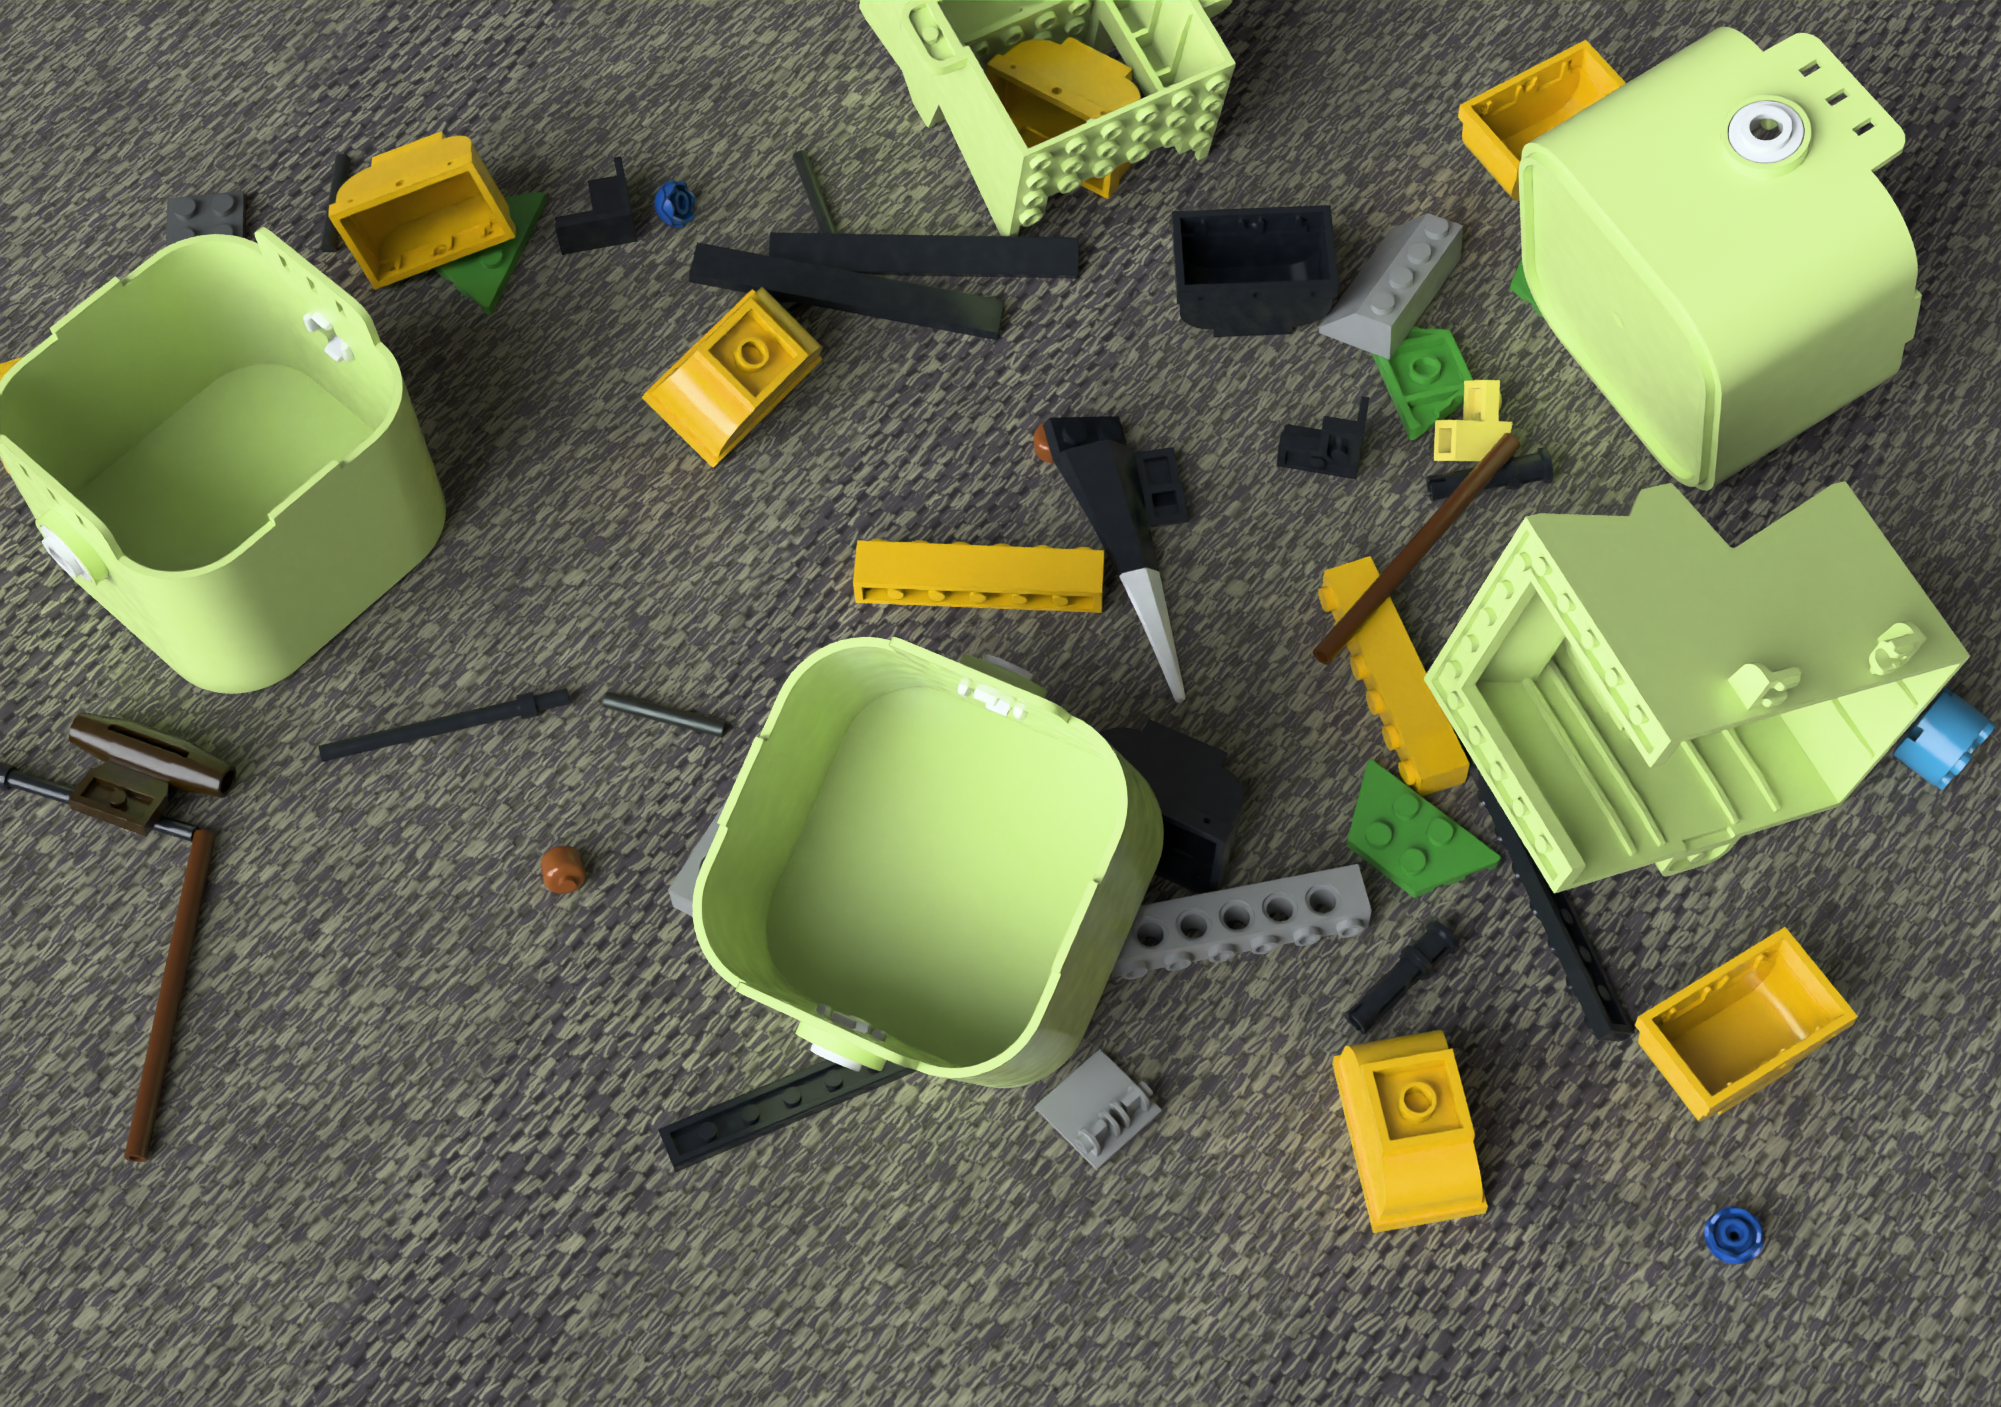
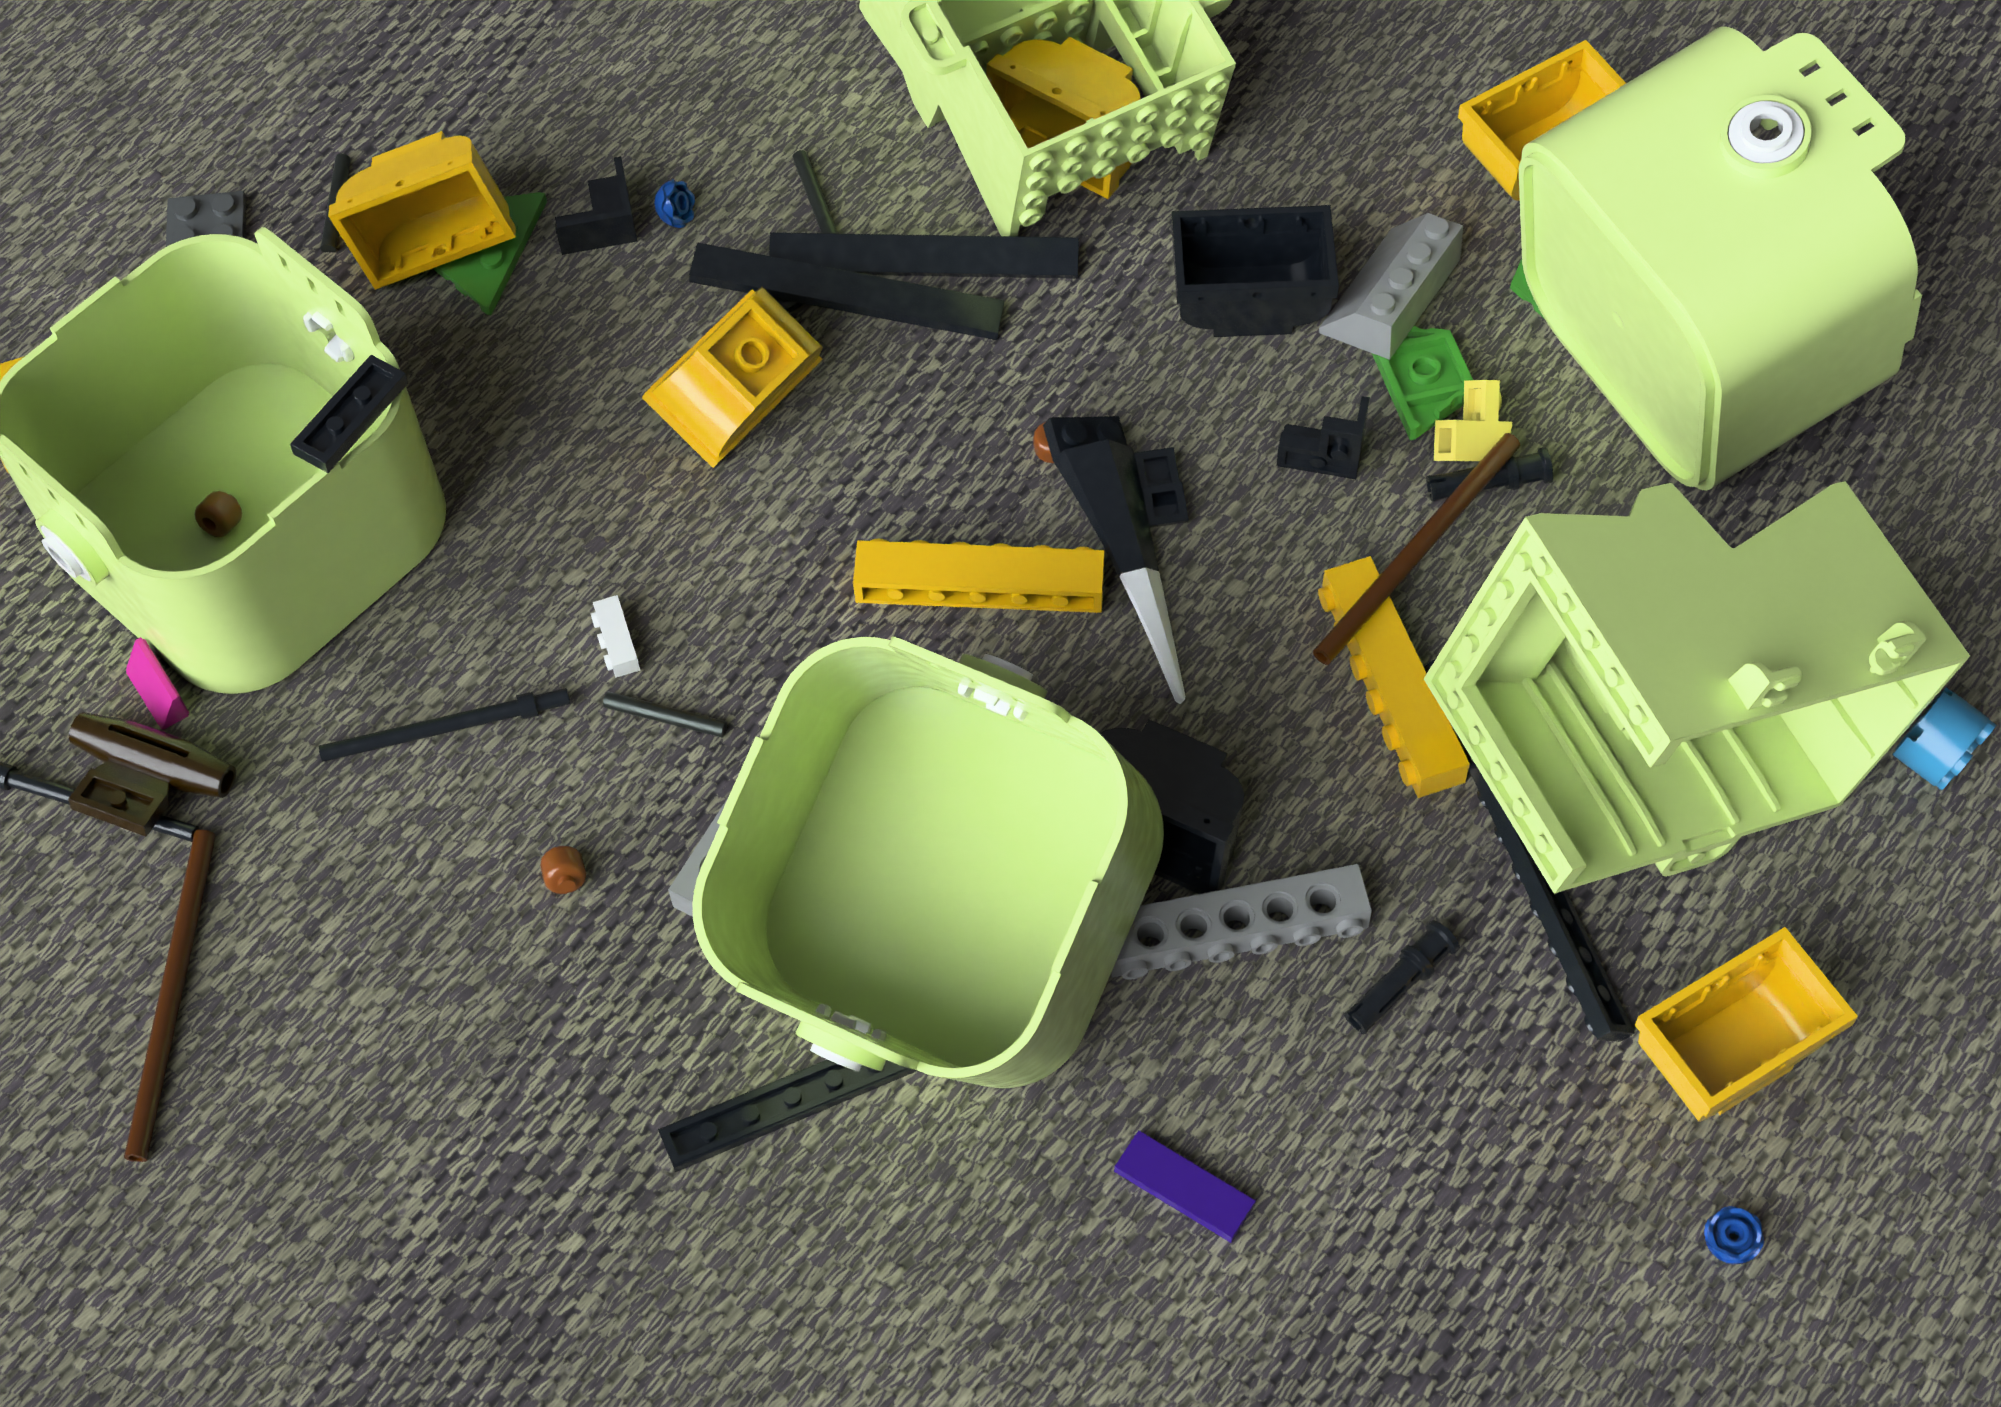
(155, 686): none -> dark pink slope
(218, 513): none -> dark orange piece
(349, 413): none -> black plate
(615, 636): none -> white piece
(1099, 1108): light grey hinge -> none
(1184, 1186): none -> dark purple tile
(1410, 1130): yellow container -> none
(1411, 837): bright green wing -> none

